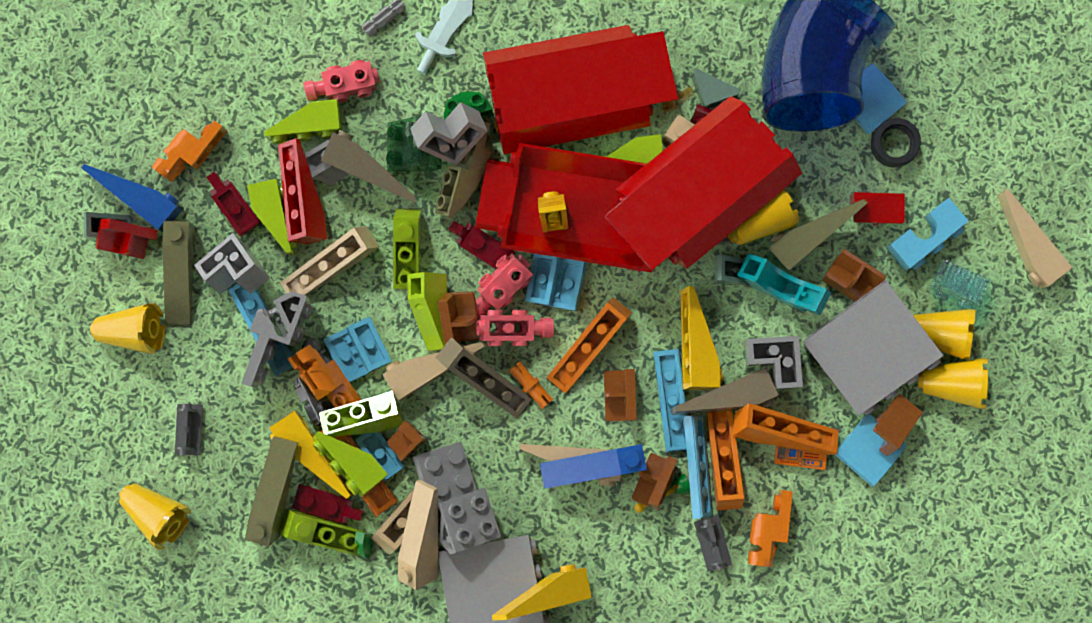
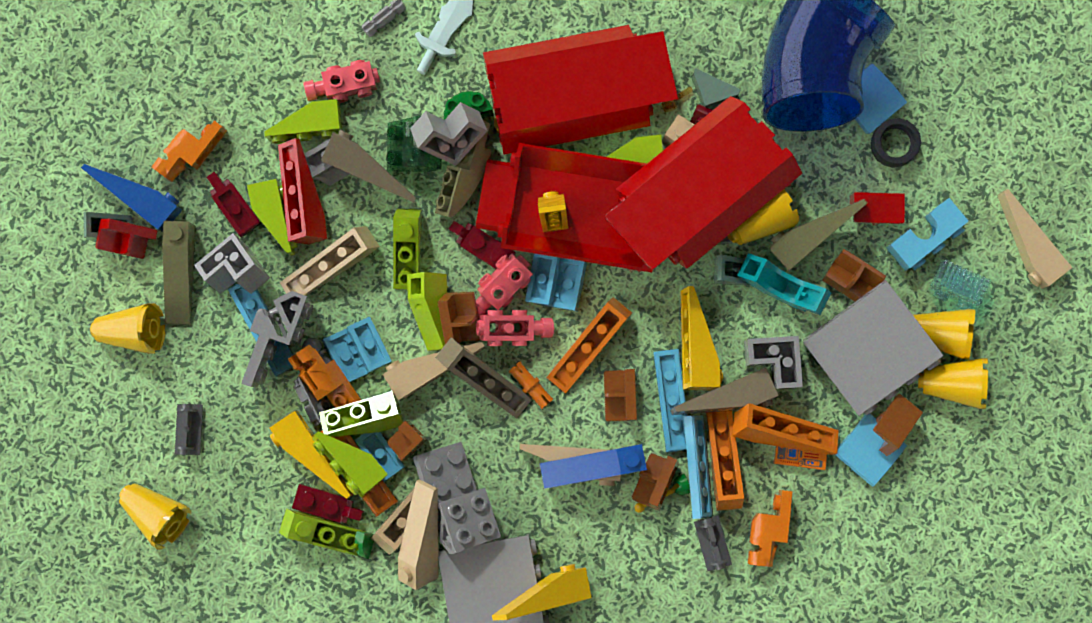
(272, 493): olive slope -> none

